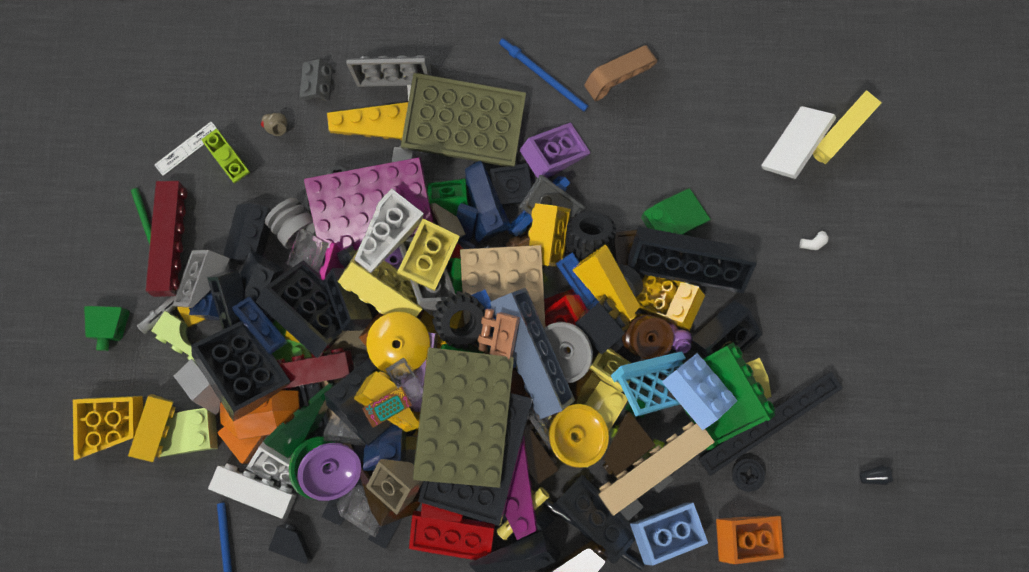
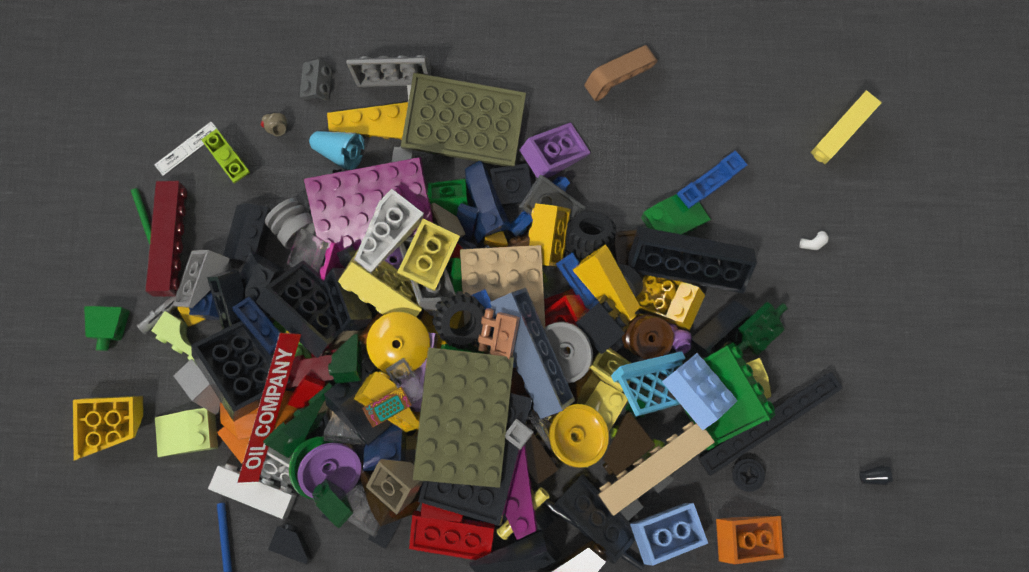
(152, 428): yellow slope -> none
(269, 406): none -> red sticker
(305, 391): none -> red tile
(332, 502): none -> dark green slope
(339, 147): none -> medium azure cone
(347, 361): none -> dark green slope
(496, 240): none -> yellow slope
(516, 52): blue bar -> none
(518, 434): none -> light grey tile
(712, 180): none -> blue slope
(762, 328): none -> dark green plate
(798, 142): white tile -> none

